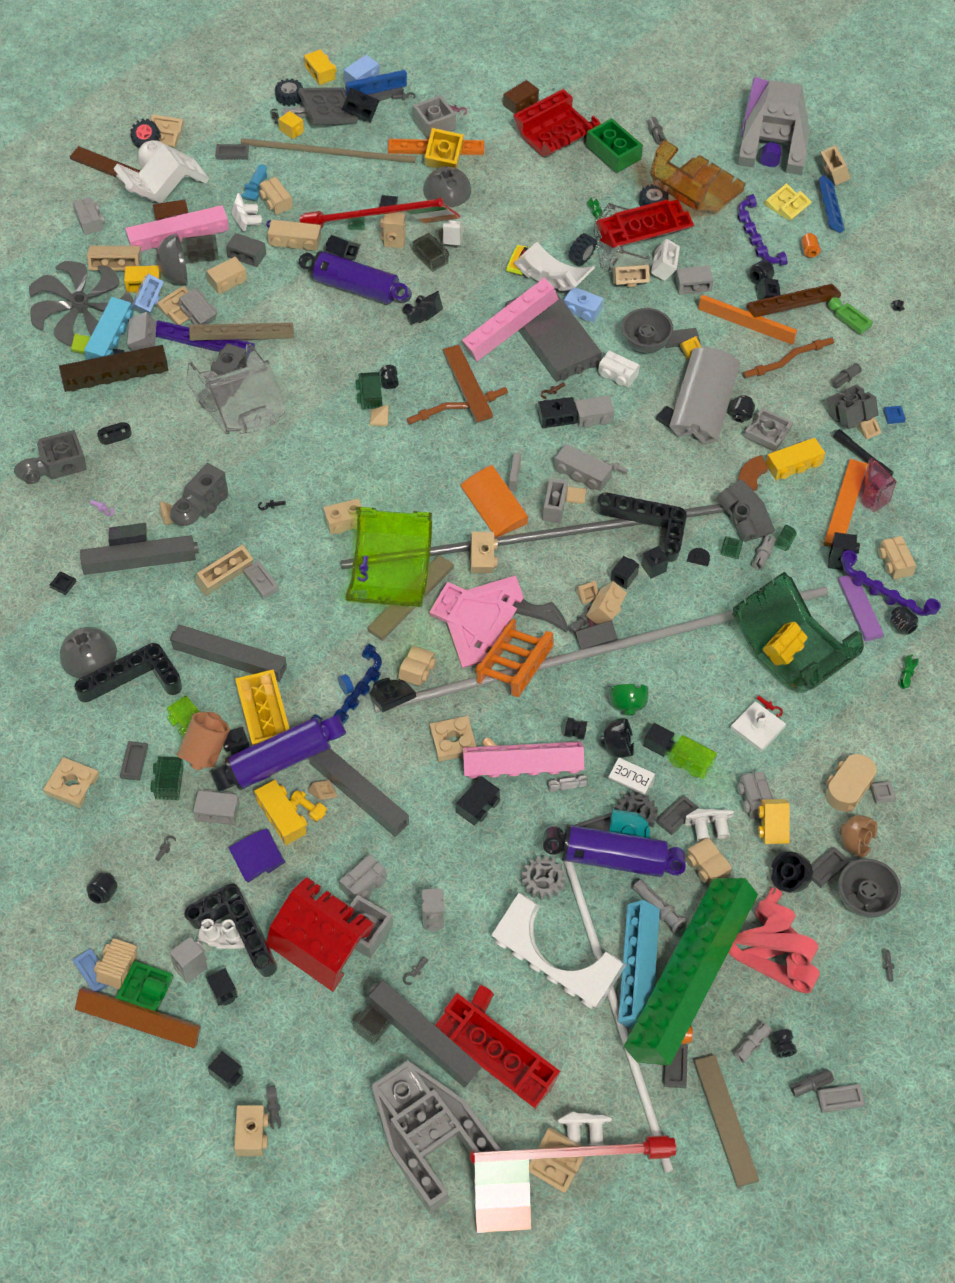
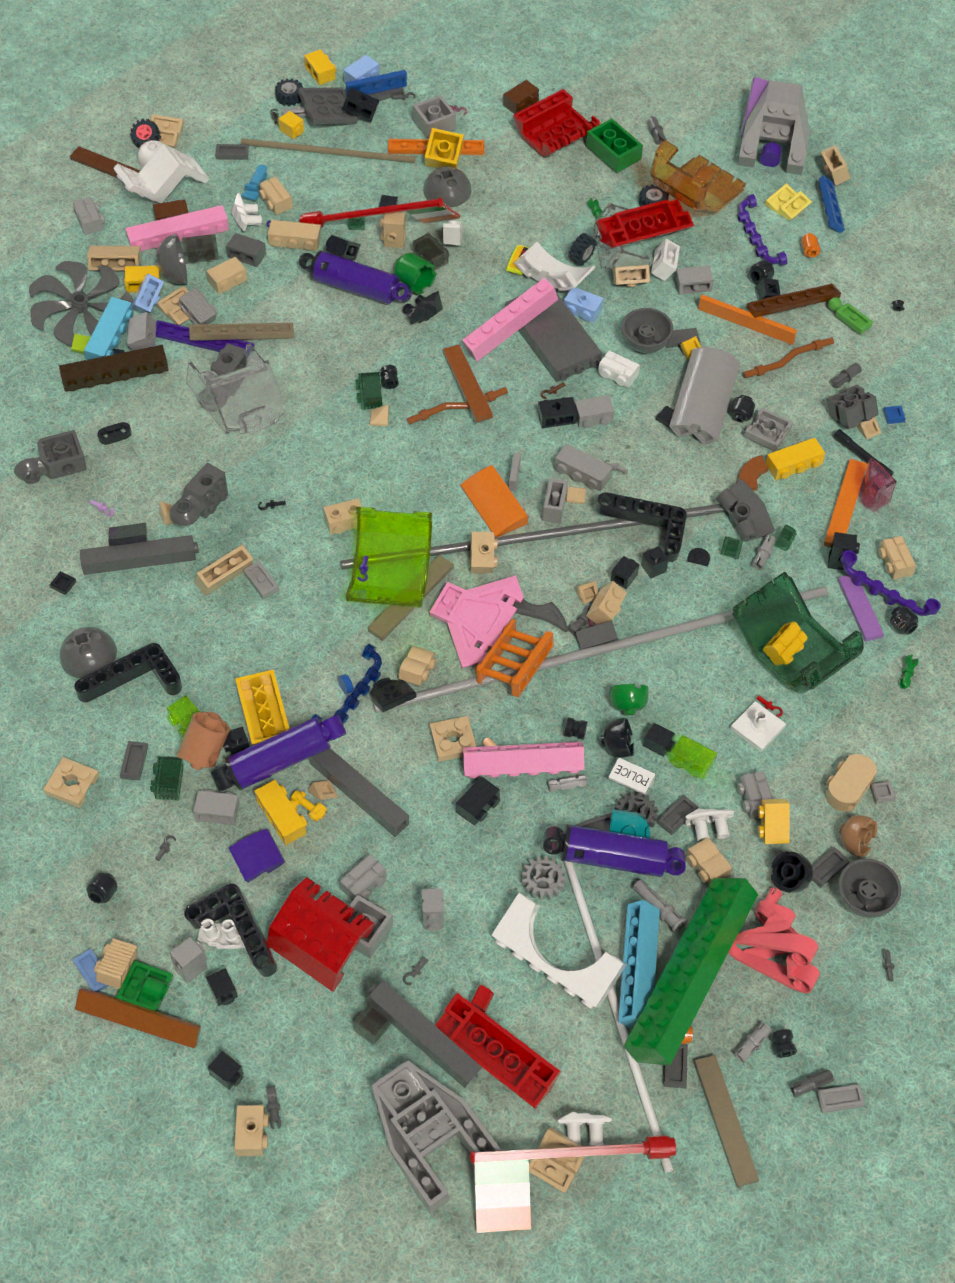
(227, 652): dark grey brick -> none
(415, 272): none -> green cylinder

